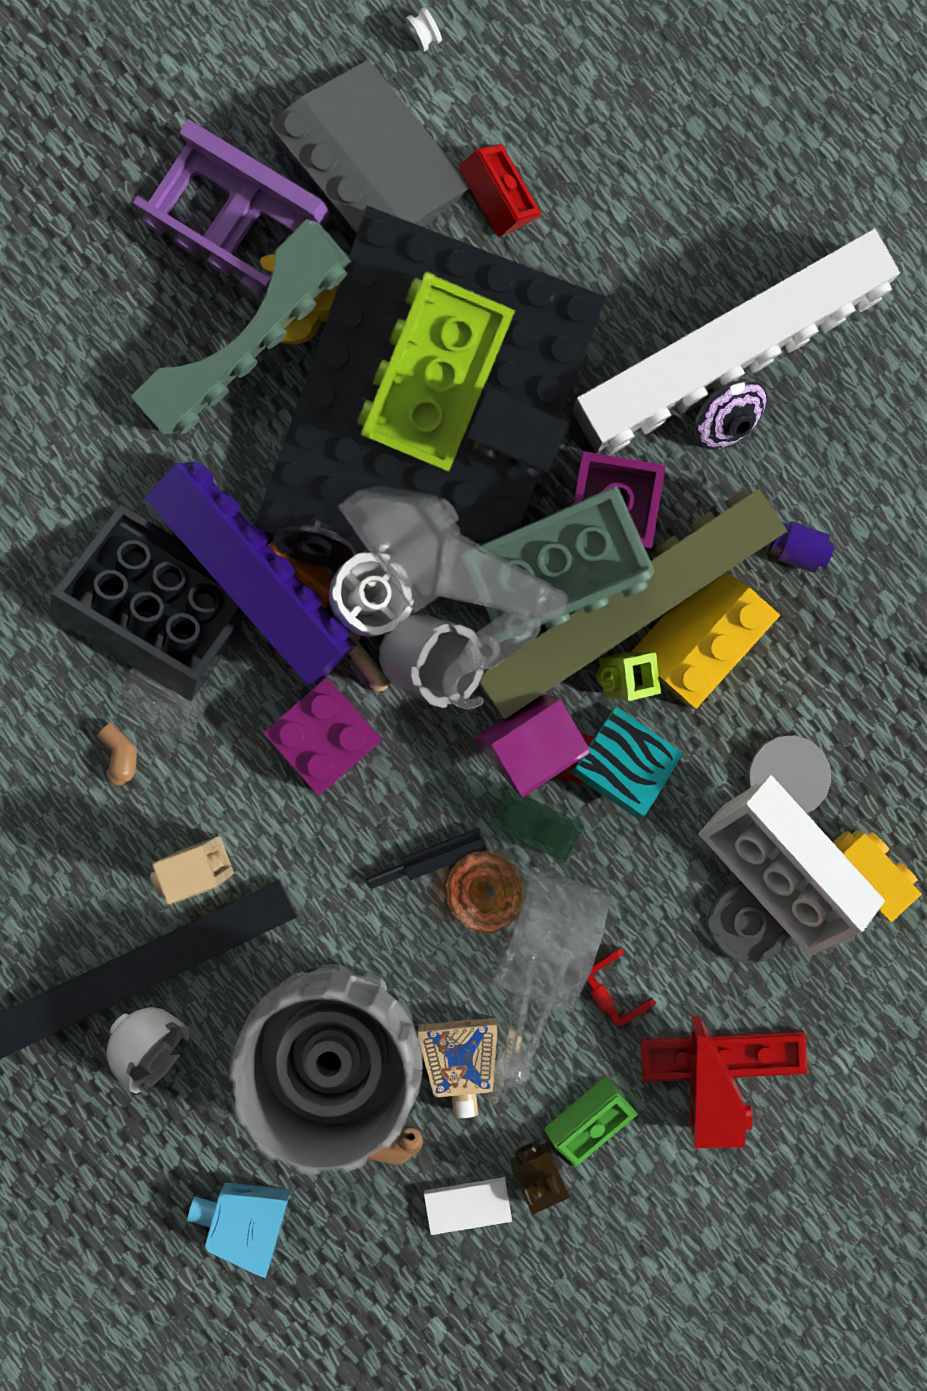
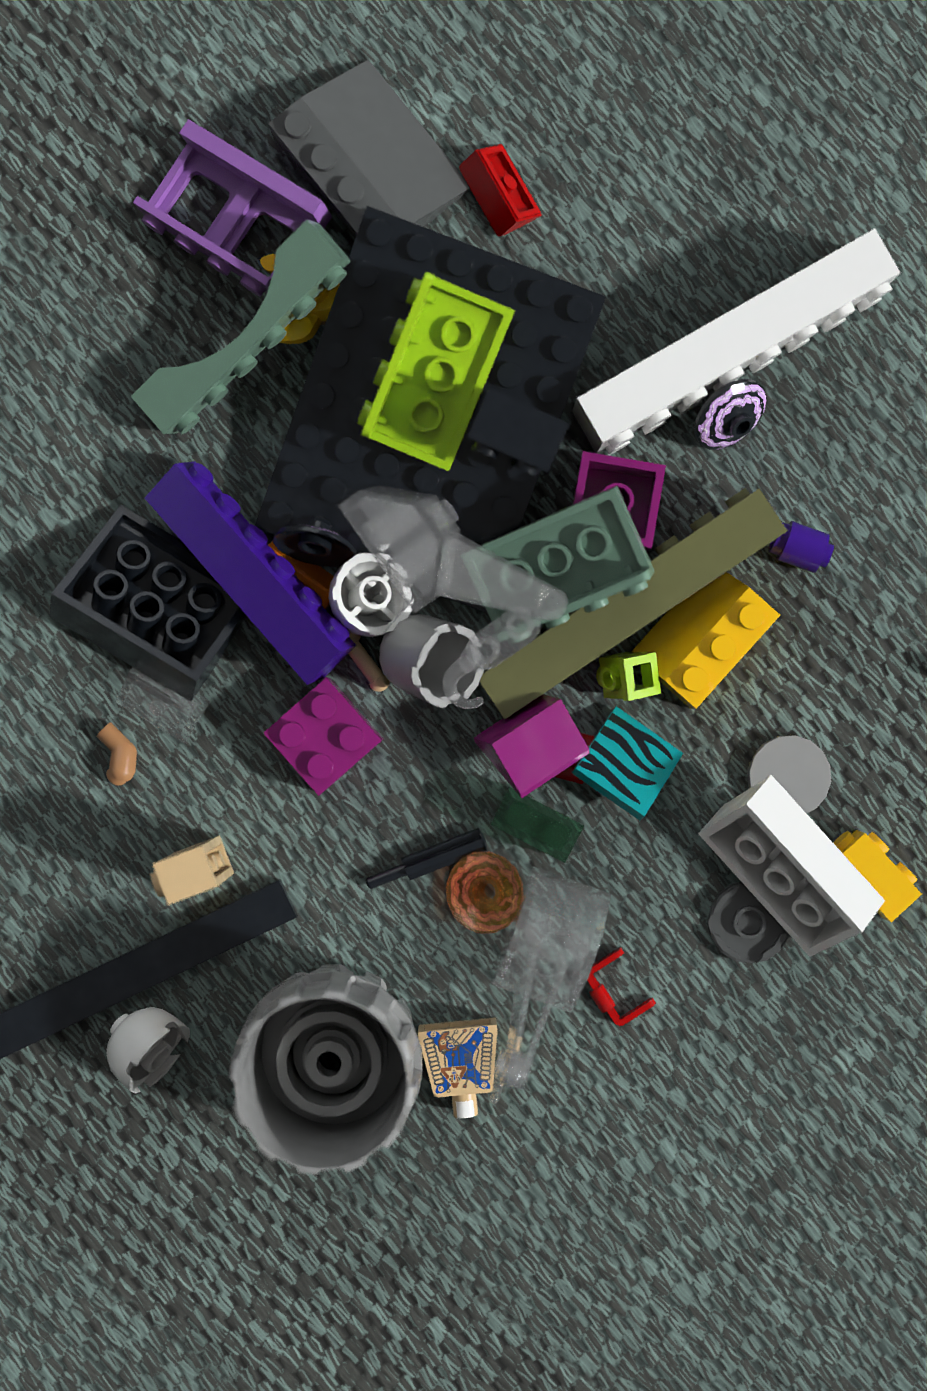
(242, 1224): medium azure torso -> none
(401, 1150): medium nougat arm -> none
(423, 29): white bush -> none
(467, 1206): white tile -> none
(539, 1176): dark brown brick -> none
(590, 1121): bright green slope -> none
(716, 1103): red slope -> none
(743, 1053): red tile -> none

